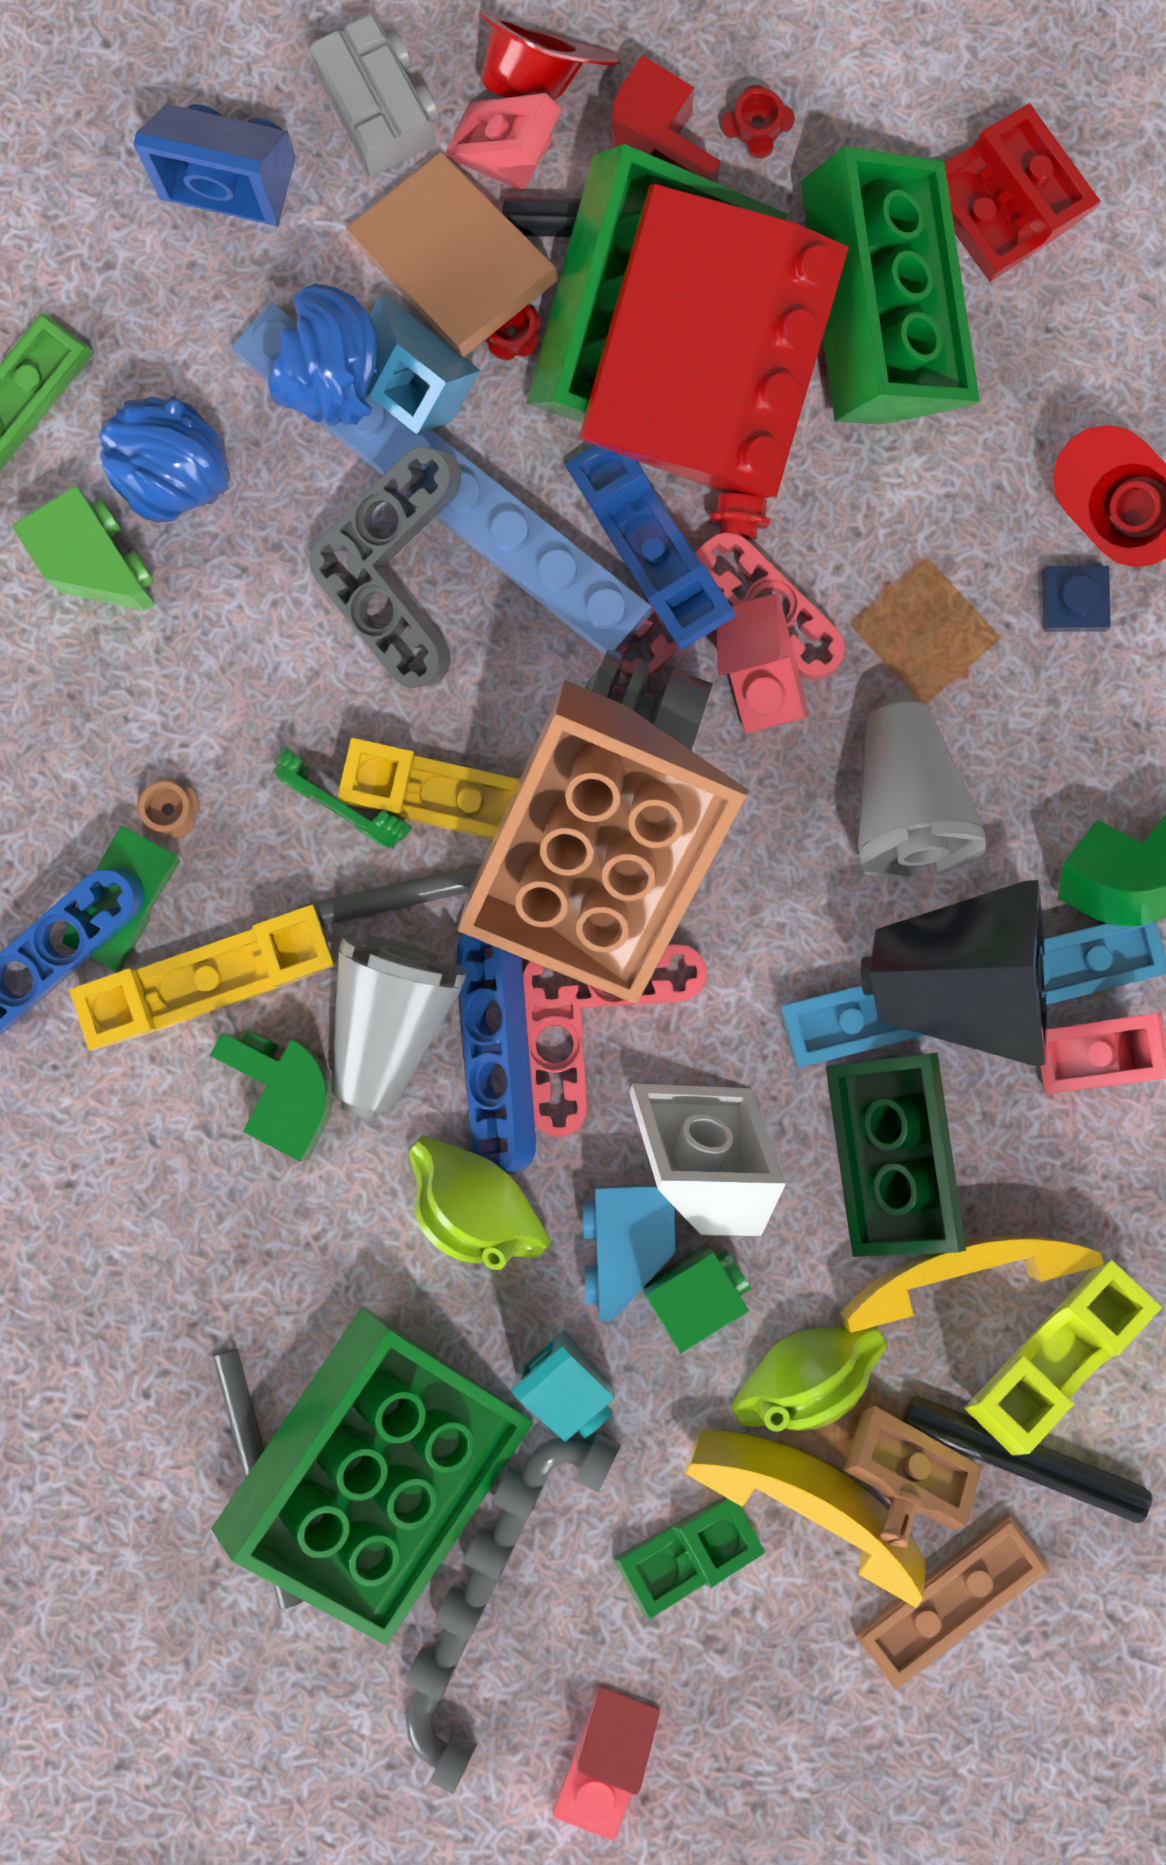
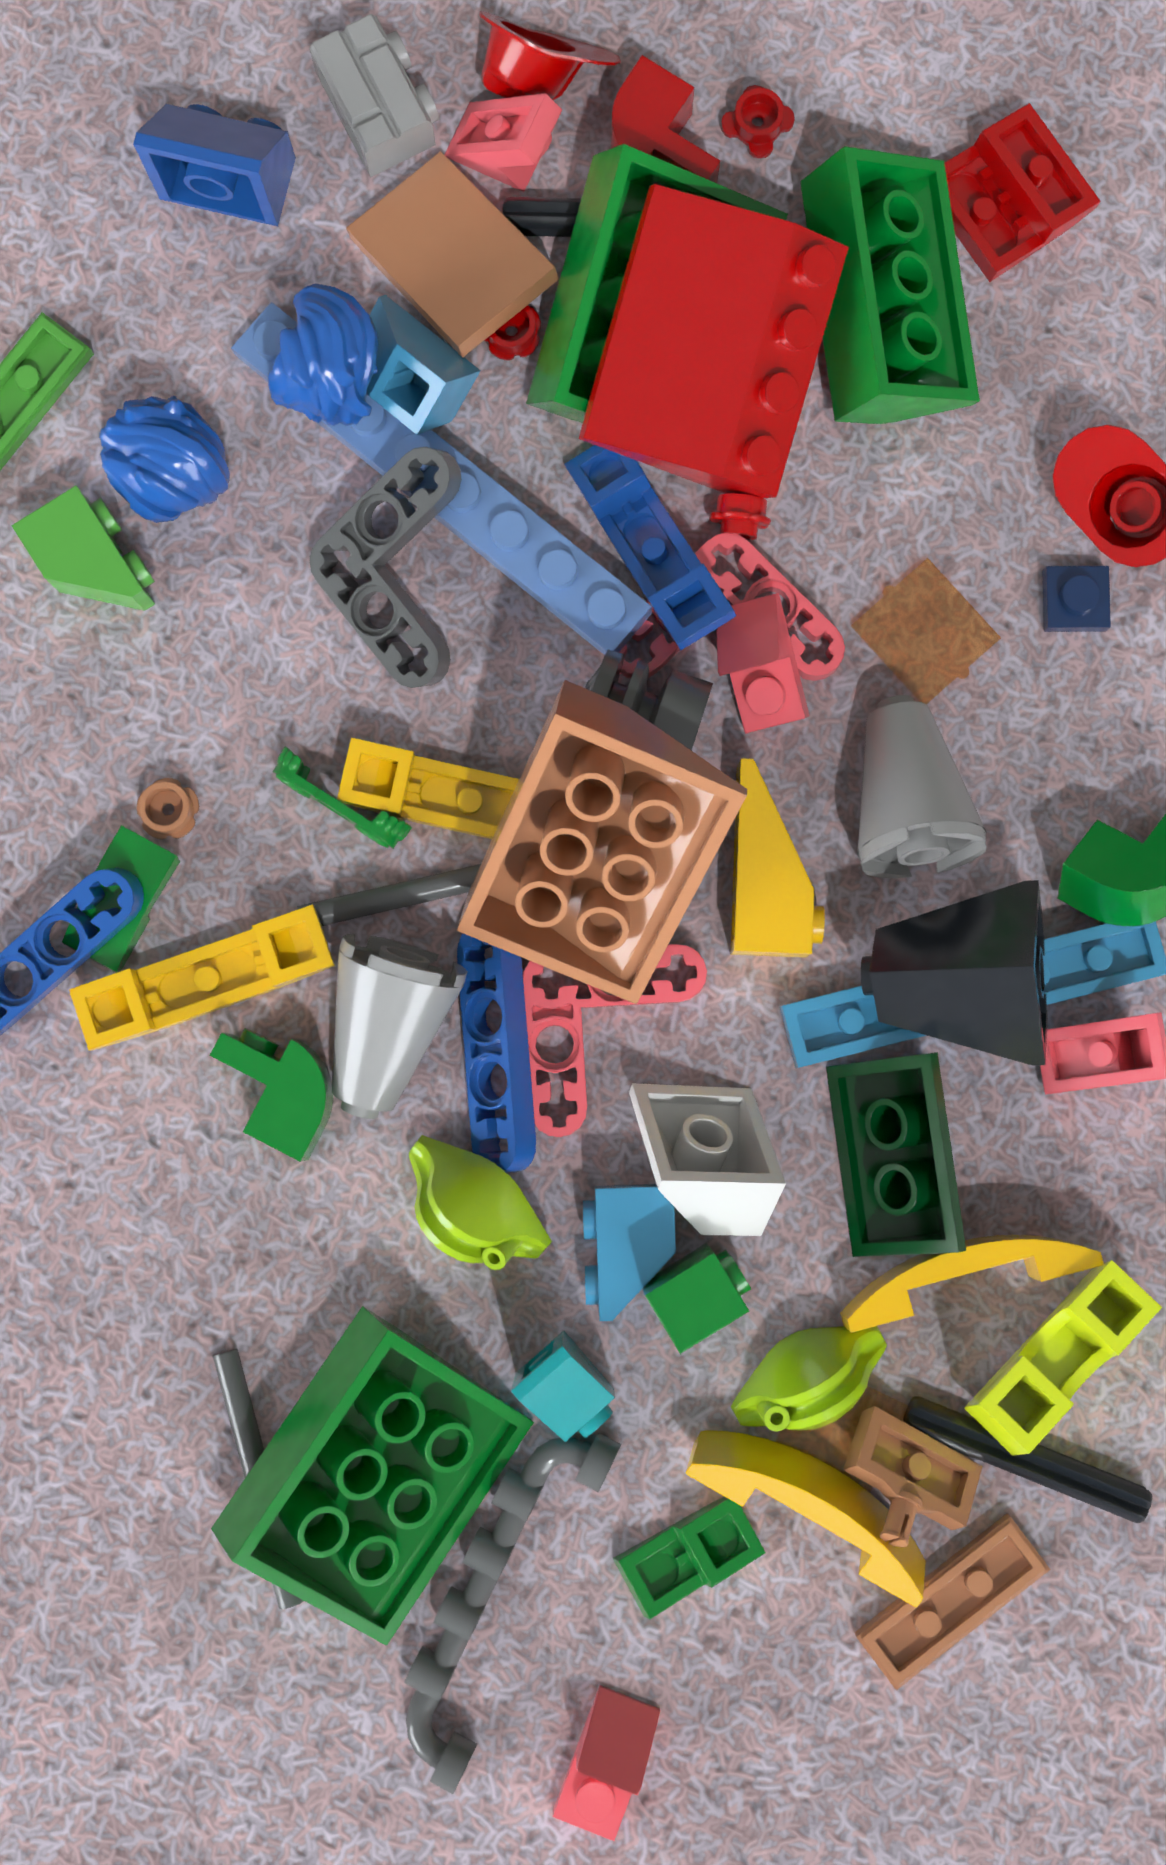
(770, 885): none -> yellow slope

